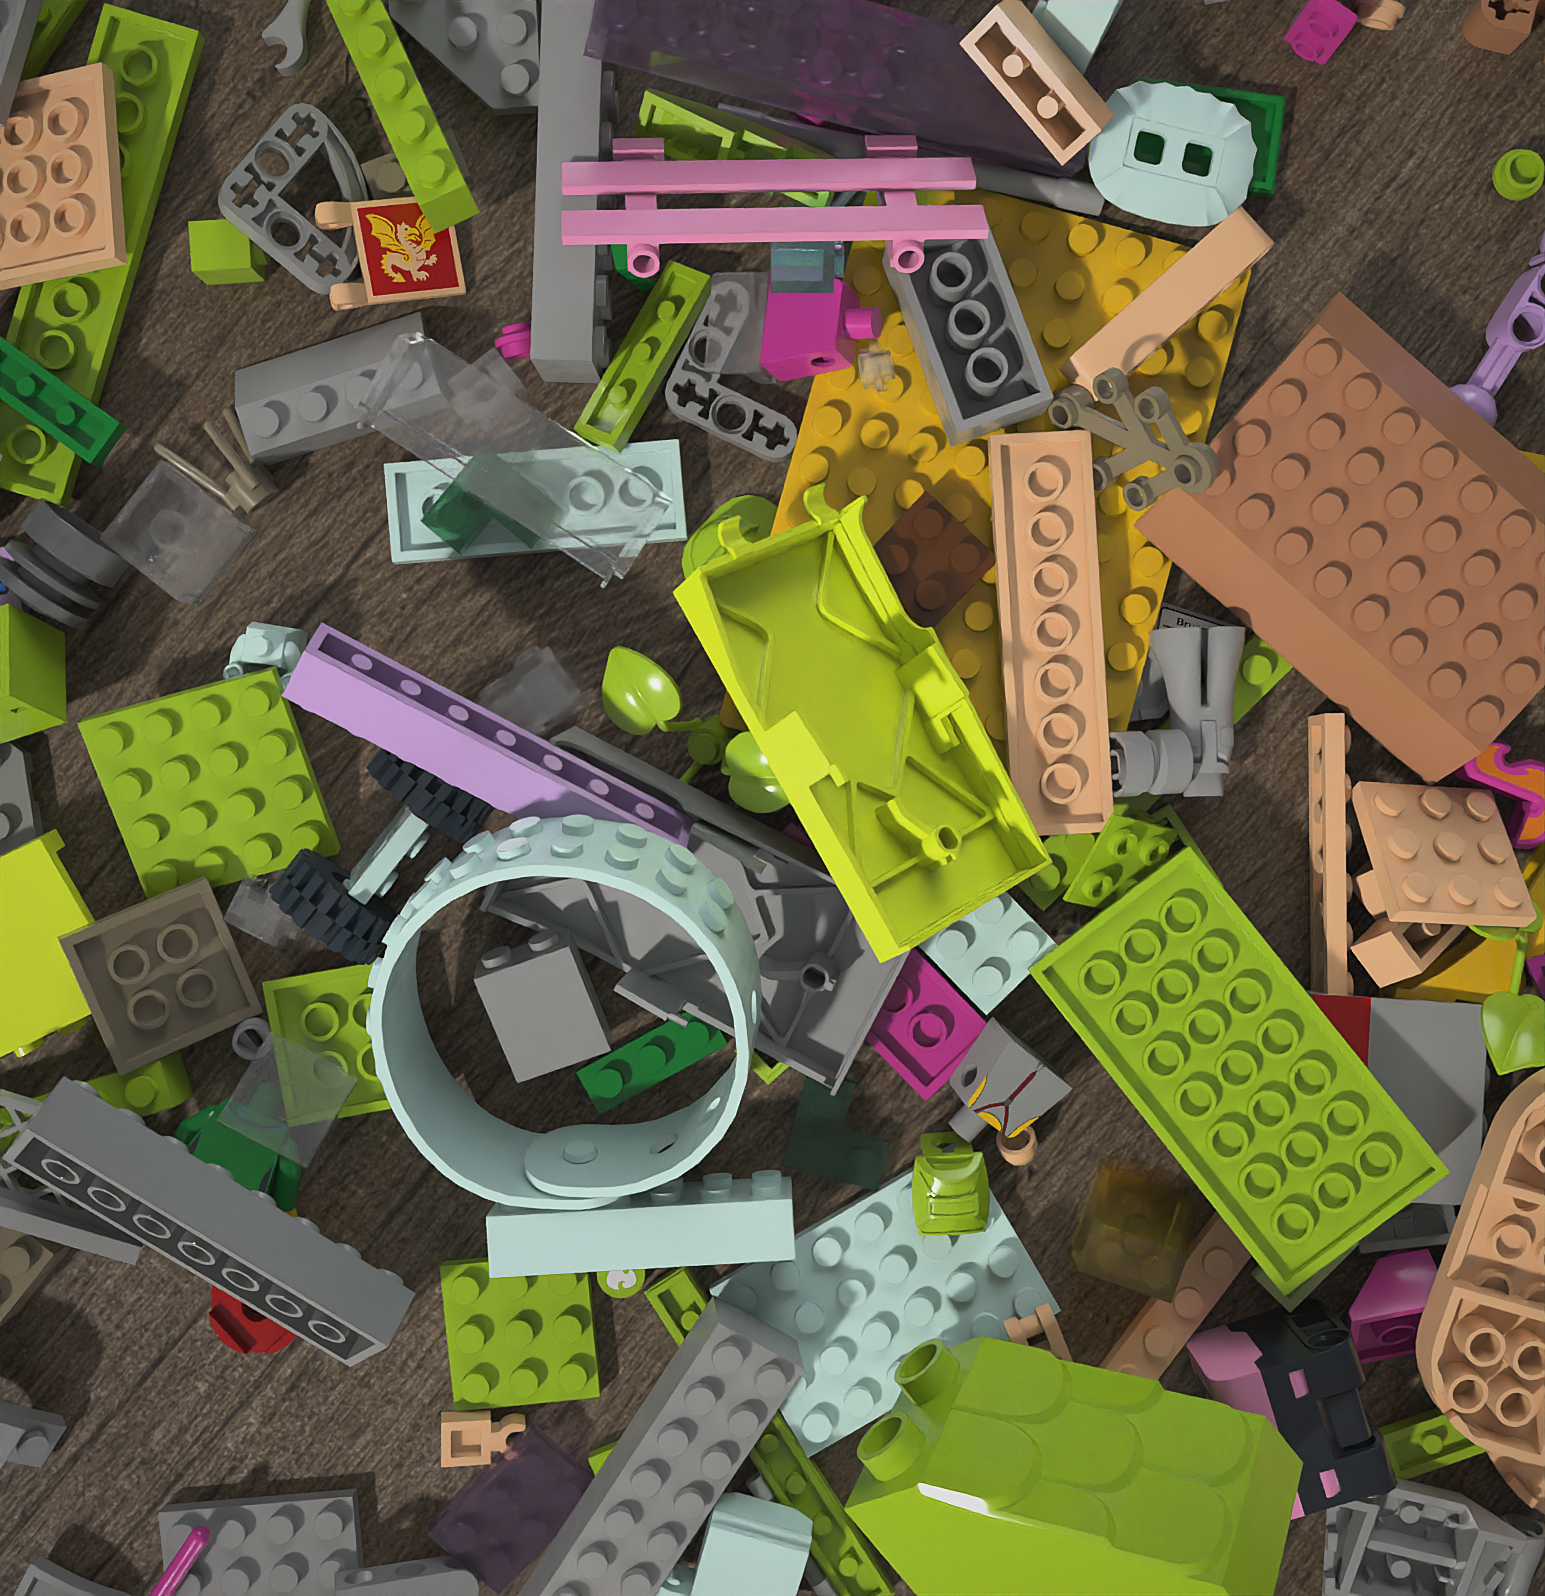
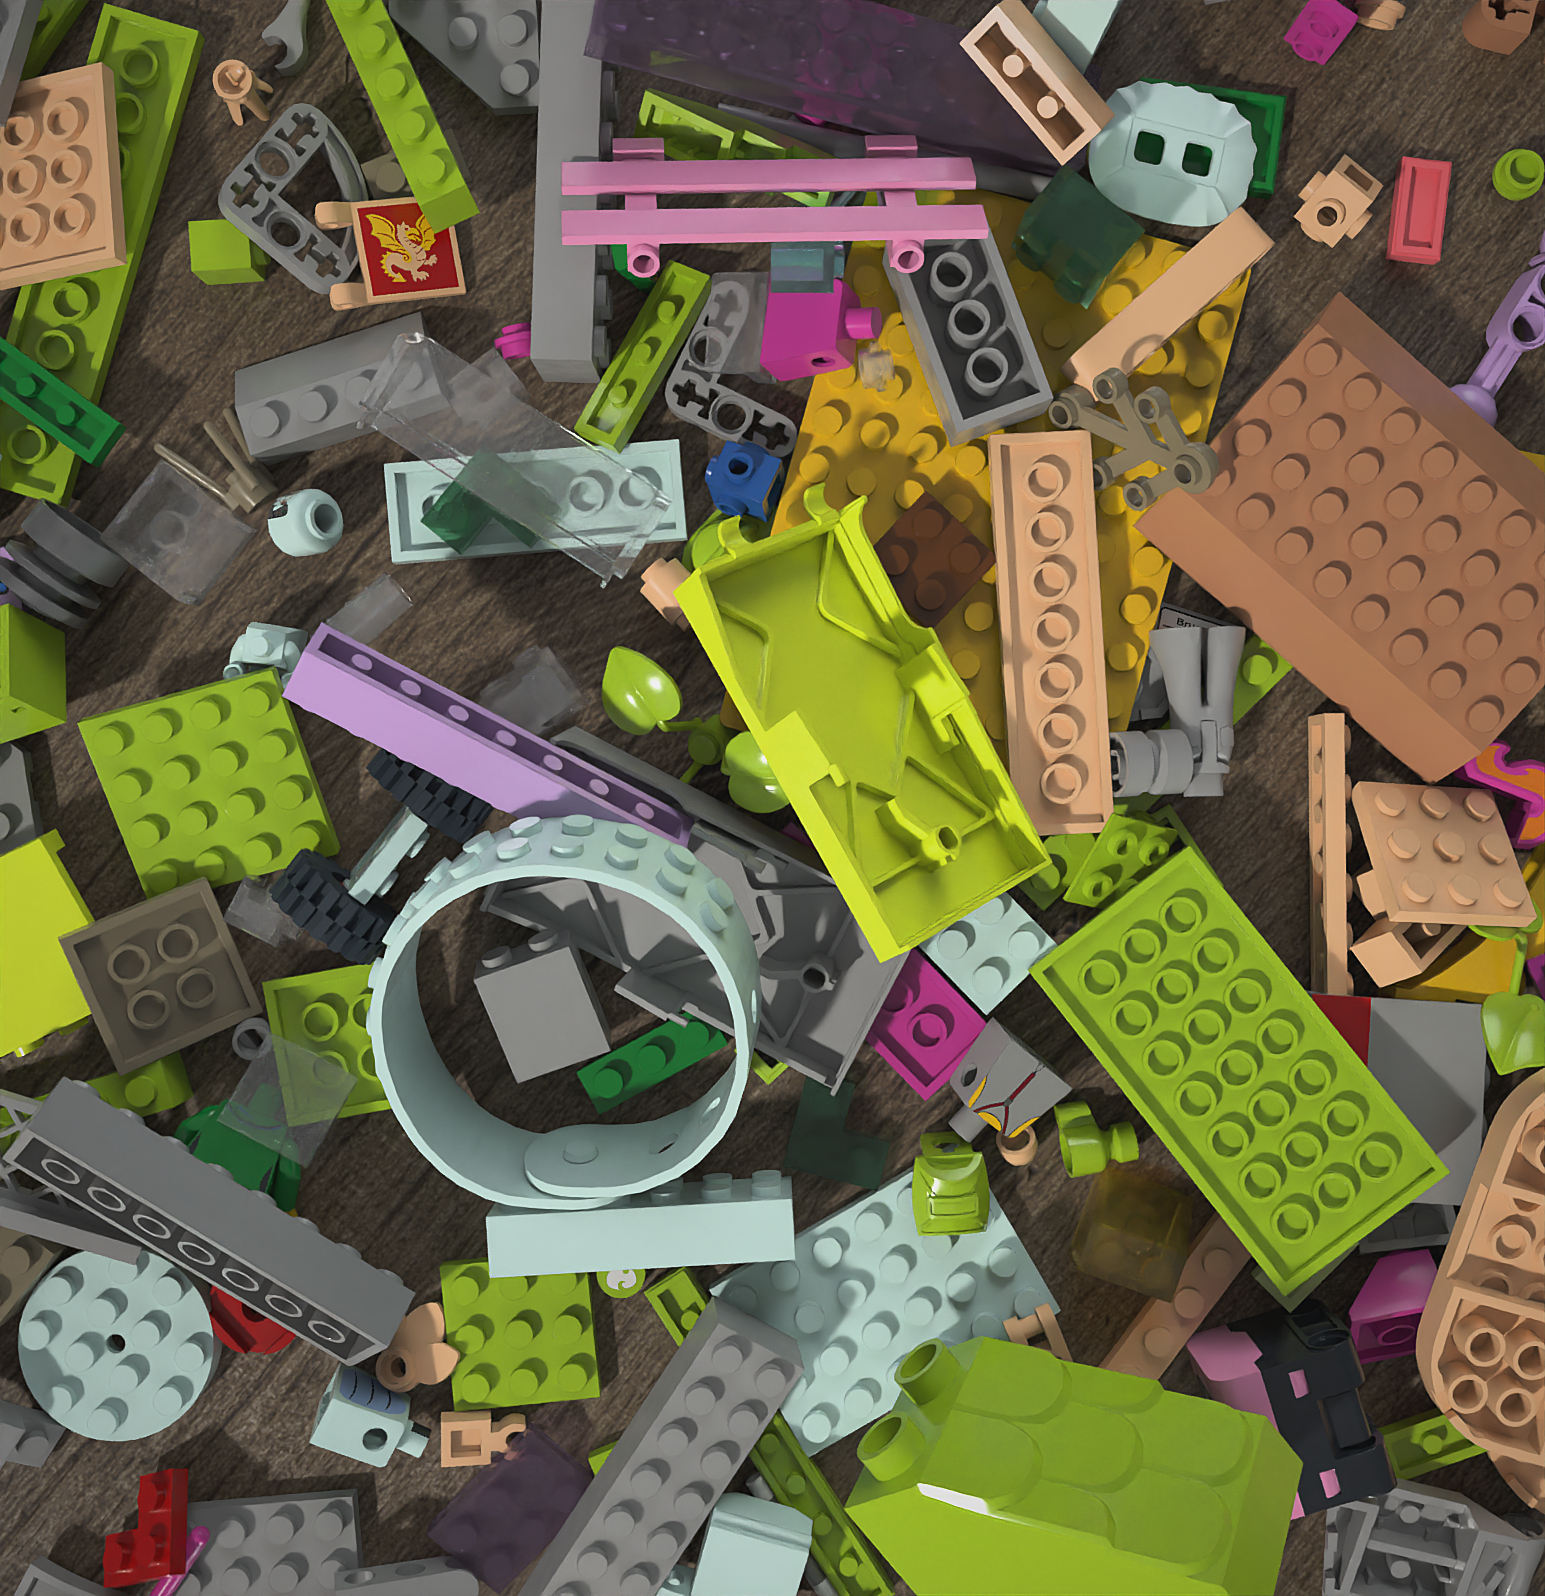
(90, 1380): none -> light aqua piece
(159, 1543): none -> red plate
(238, 86): none -> light nougat piece
(305, 522): none -> light aqua head
(366, 1419): none -> light aqua torso
(371, 610): none -> clear axle
(422, 1349): none -> light nougat plate
(659, 585): none -> light nougat brick
(745, 480): none -> blue brick
(1075, 237): none -> clear green brick
(1086, 1146): none -> lime piece
(1337, 202): none -> light nougat brick
(1418, 210): none -> coral tile

